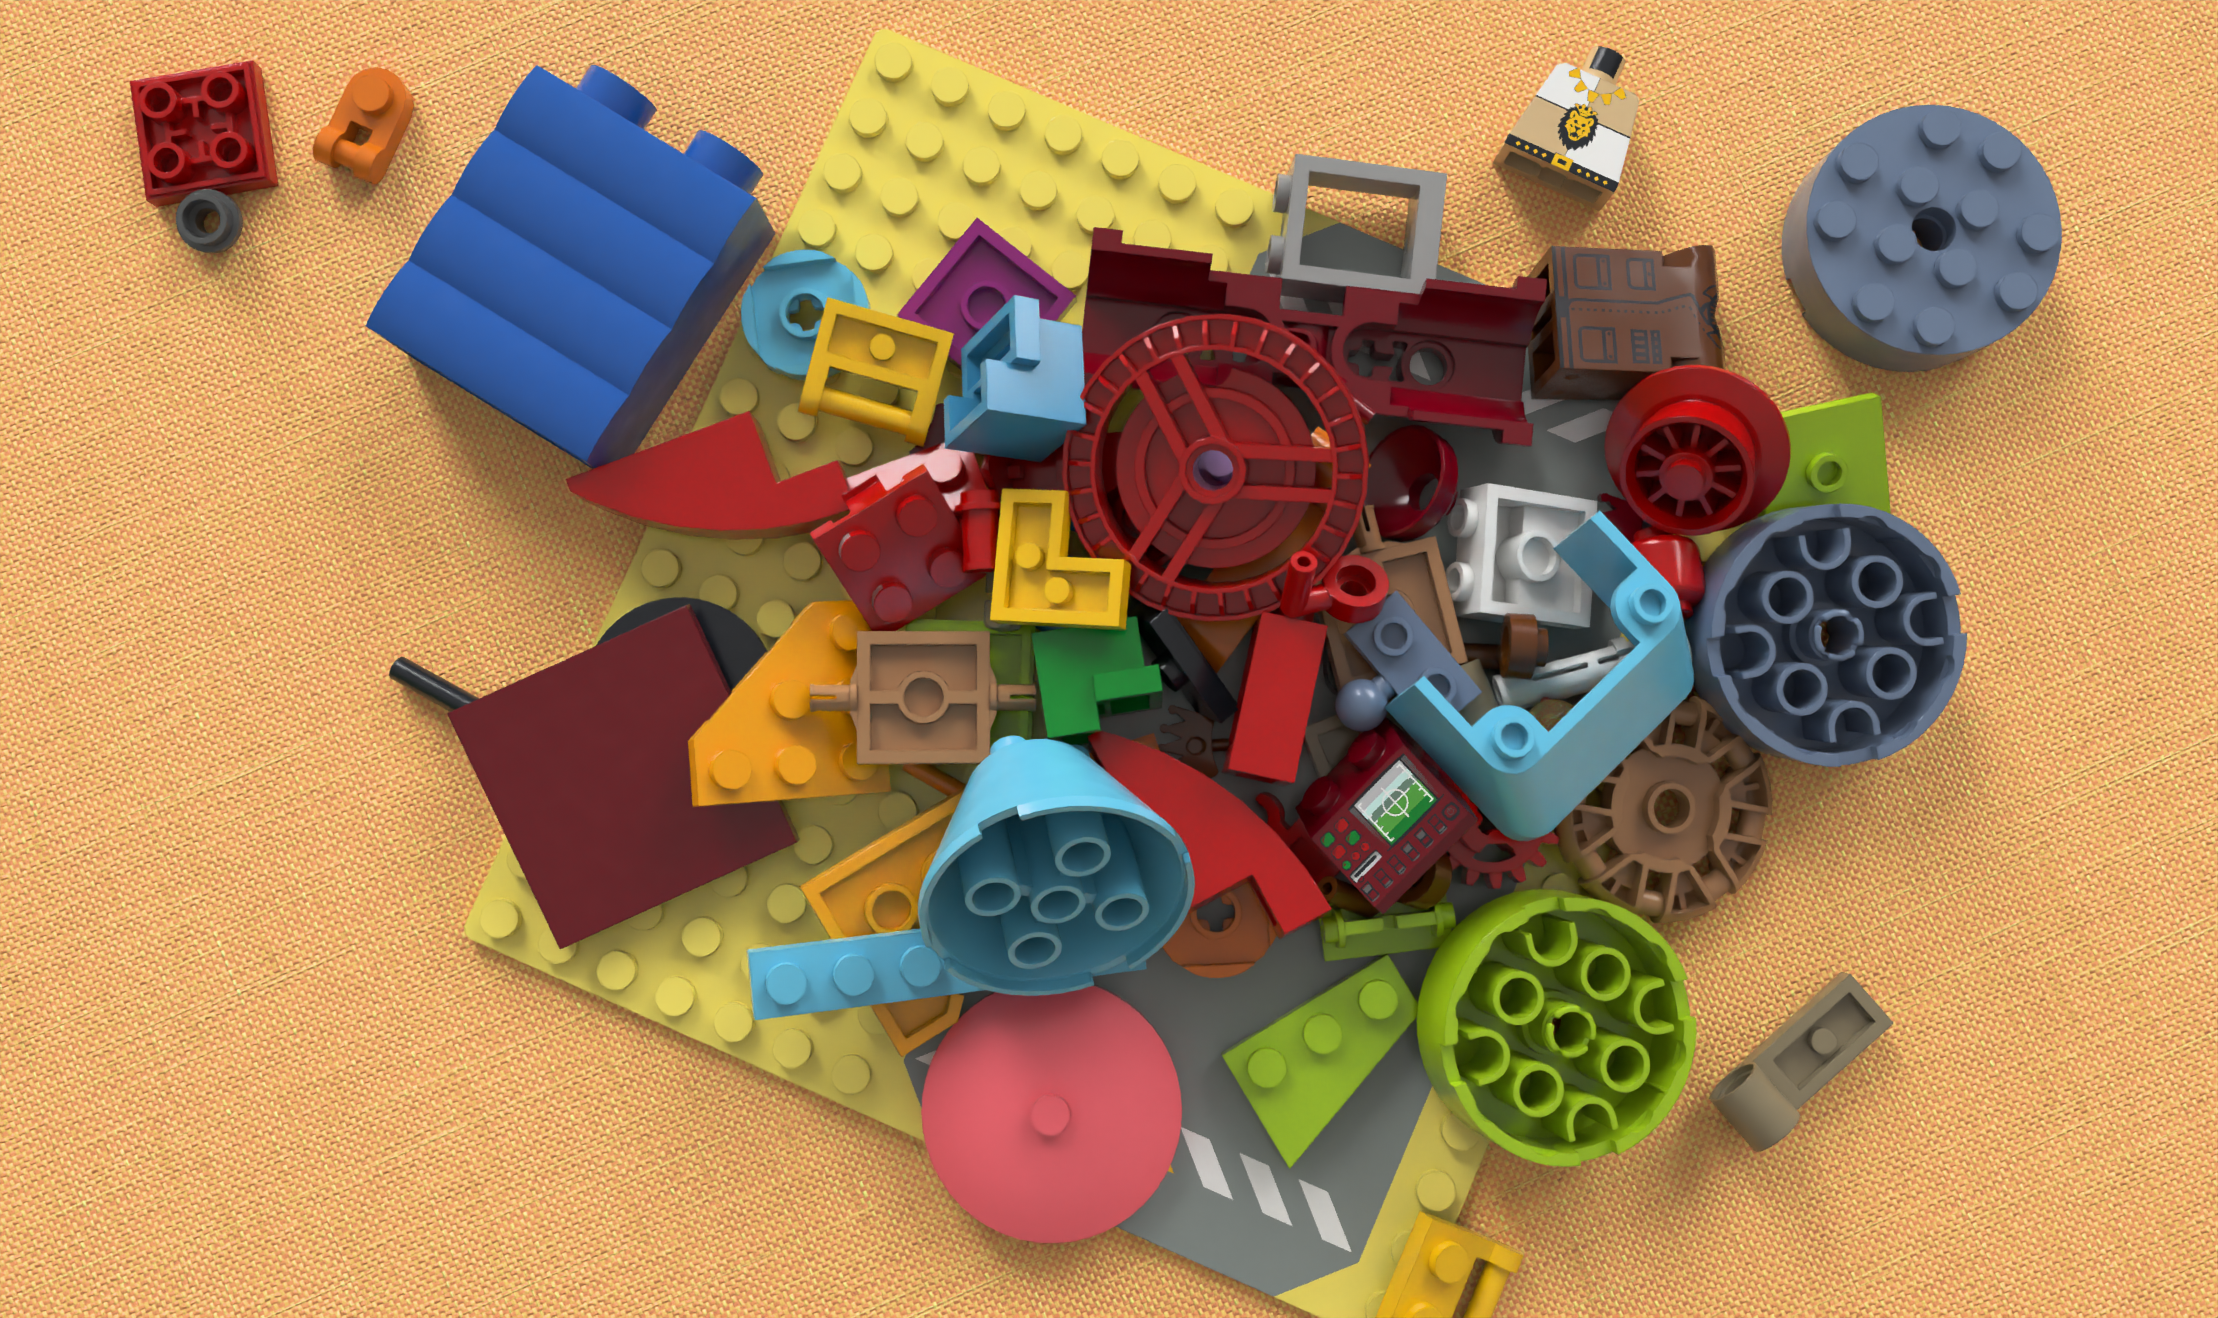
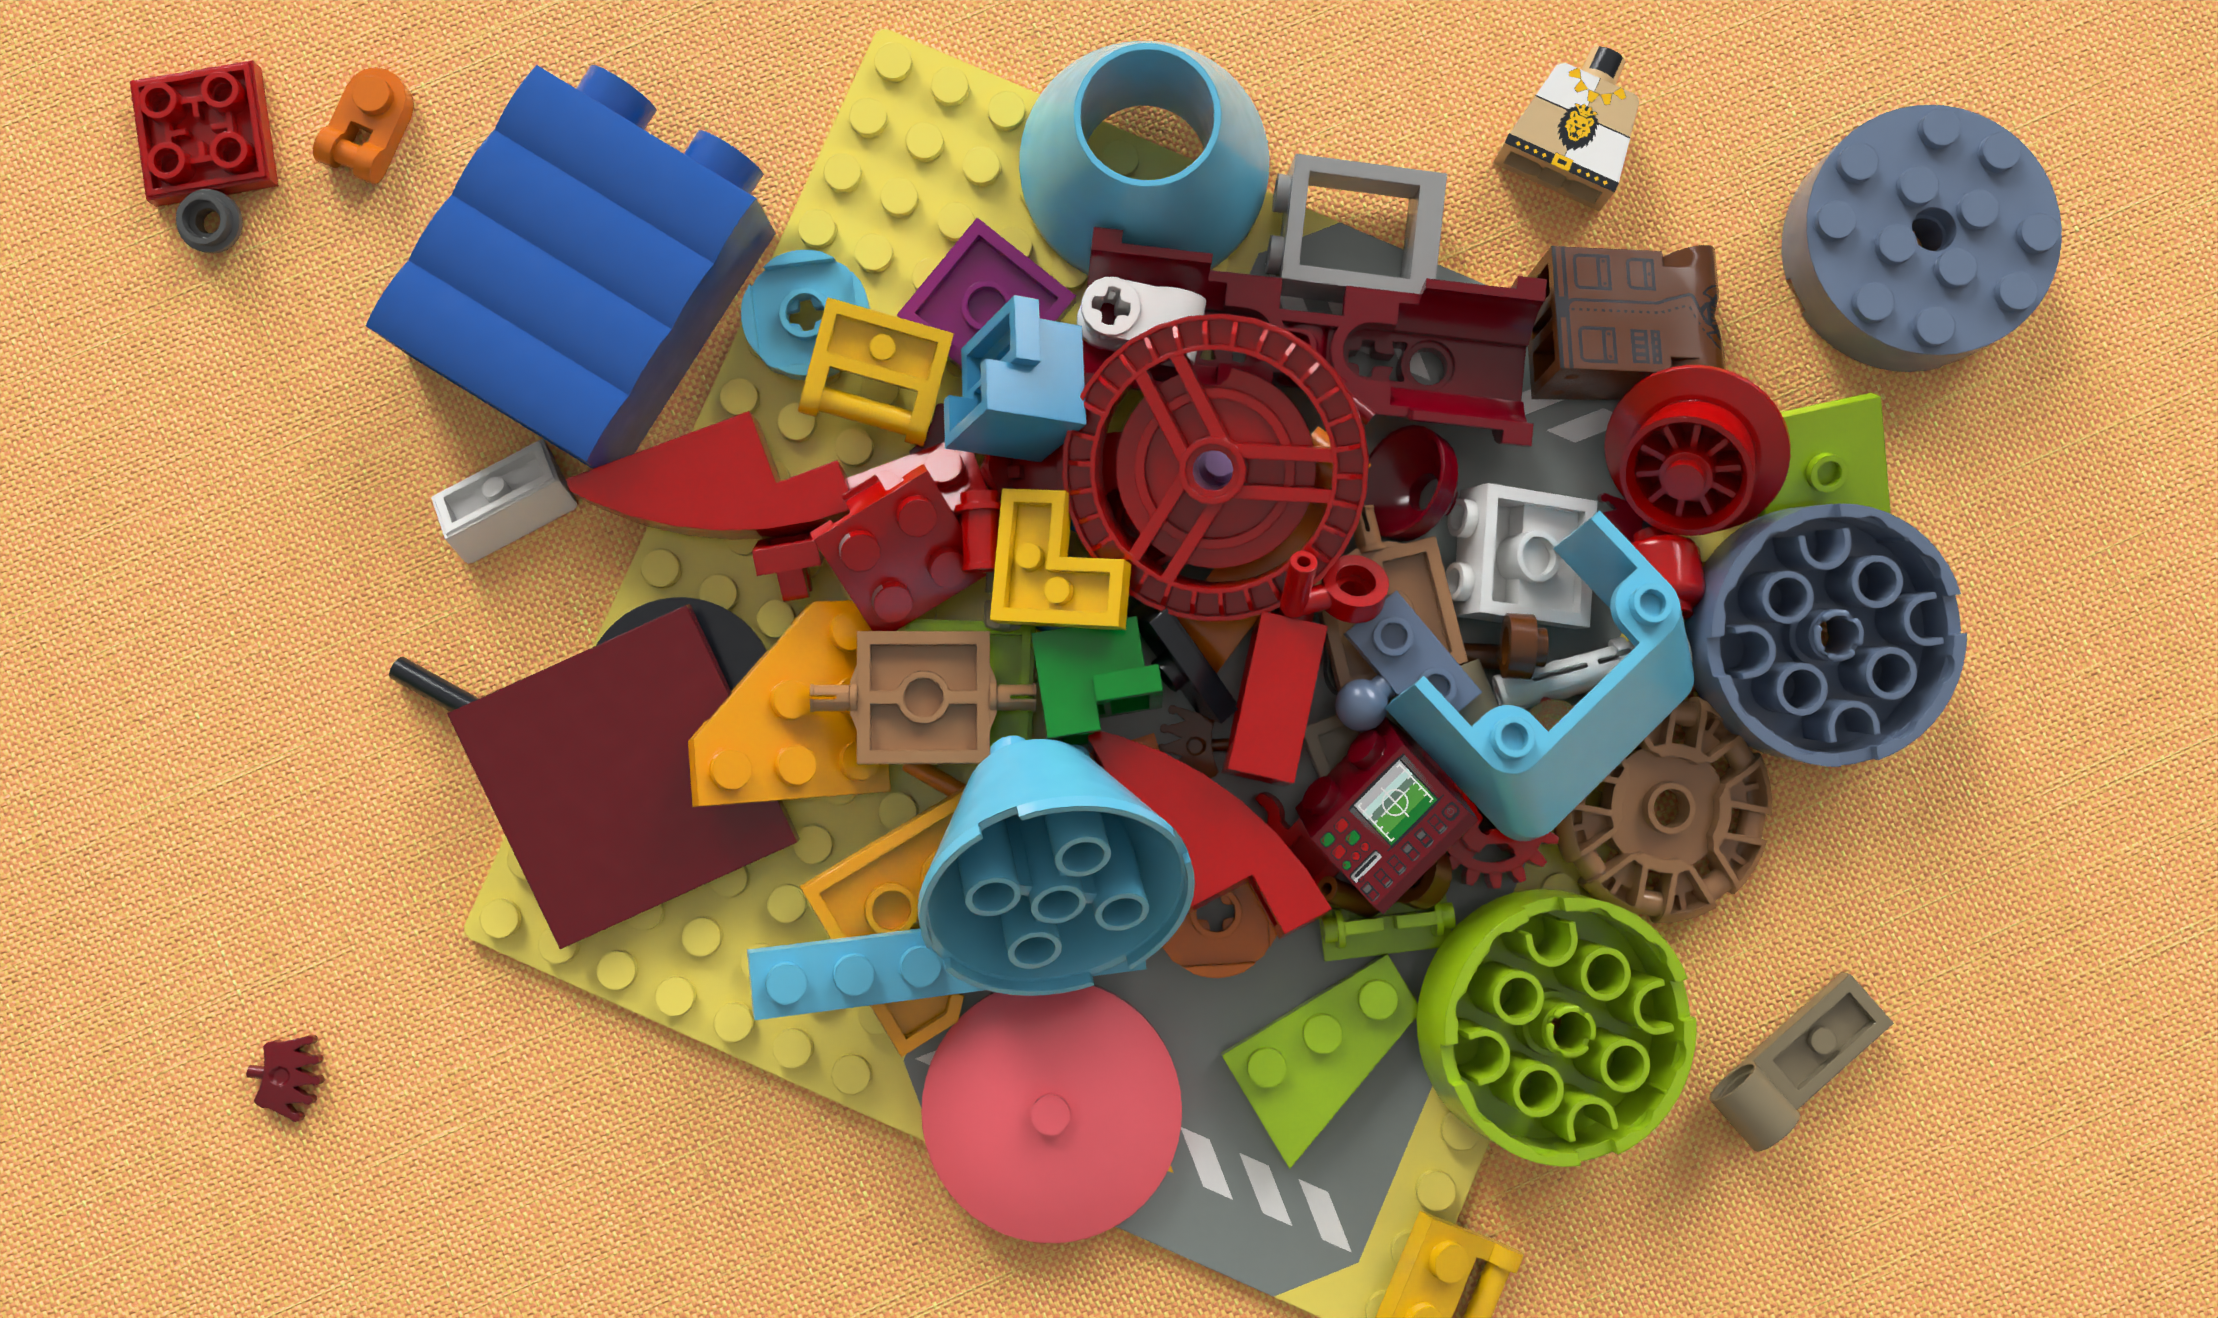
(284, 1075): none -> dark red piece
(503, 502): none -> white slope
(790, 559): none -> red tile
(1137, 310): none -> white piece
(1196, 210): none -> medium azure cone

